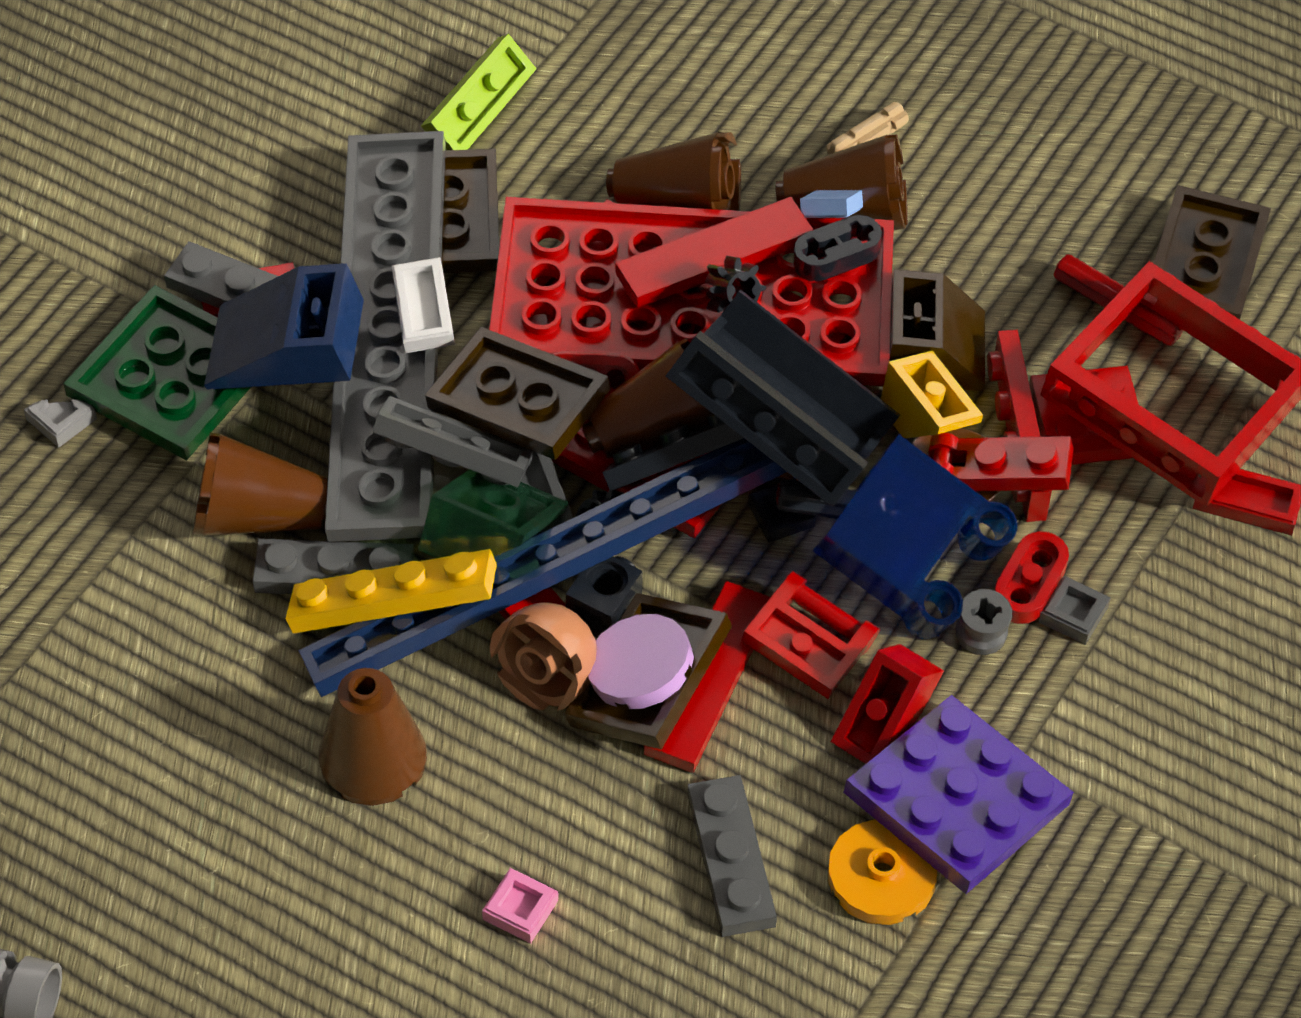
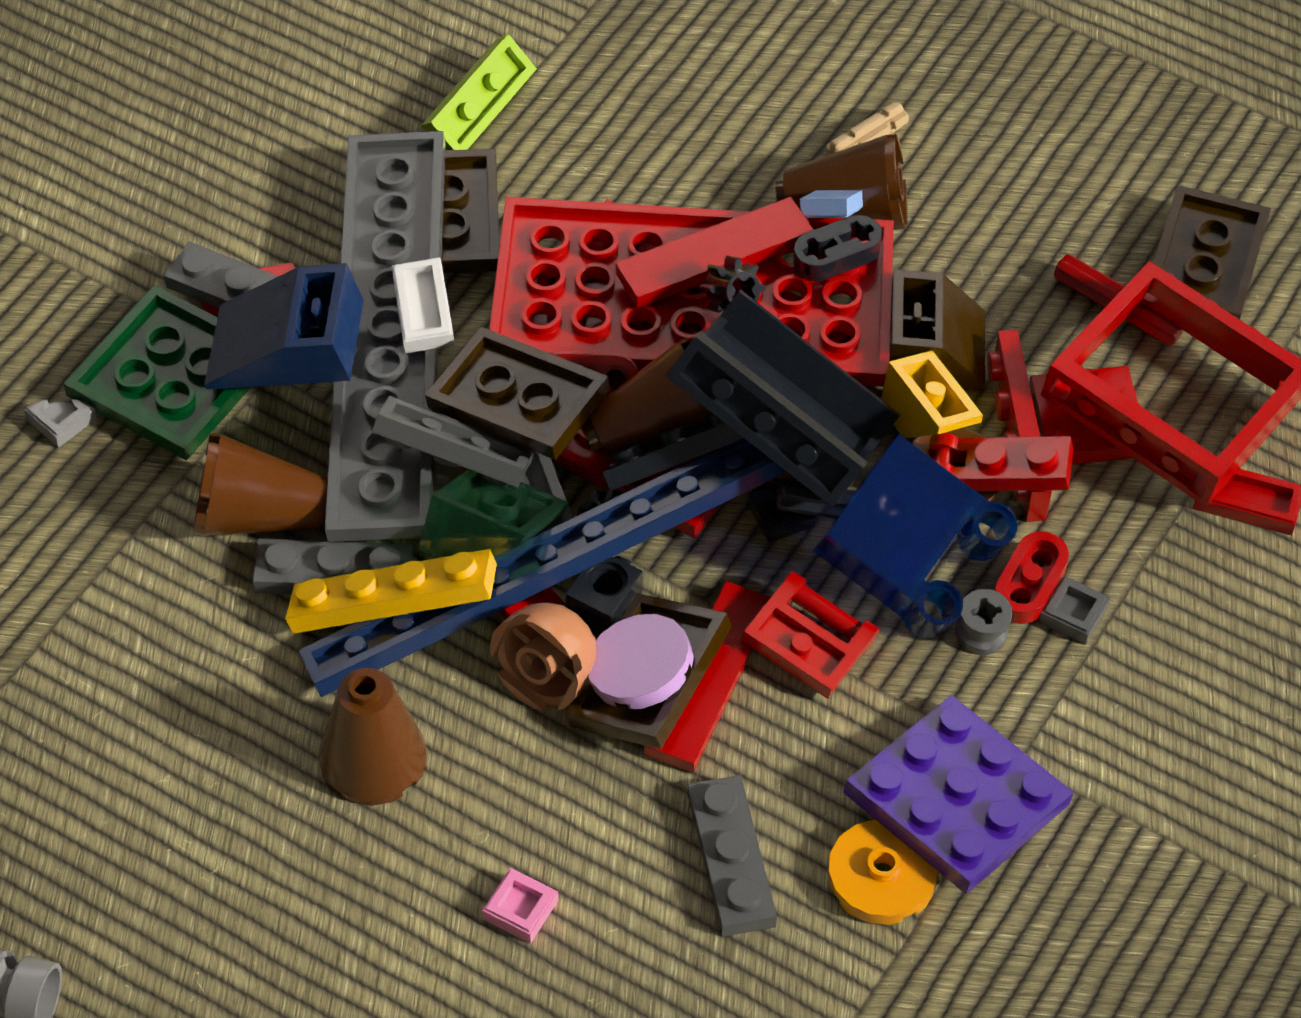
(680, 175): reddish brown cone -> none
(886, 702): red slope -> none

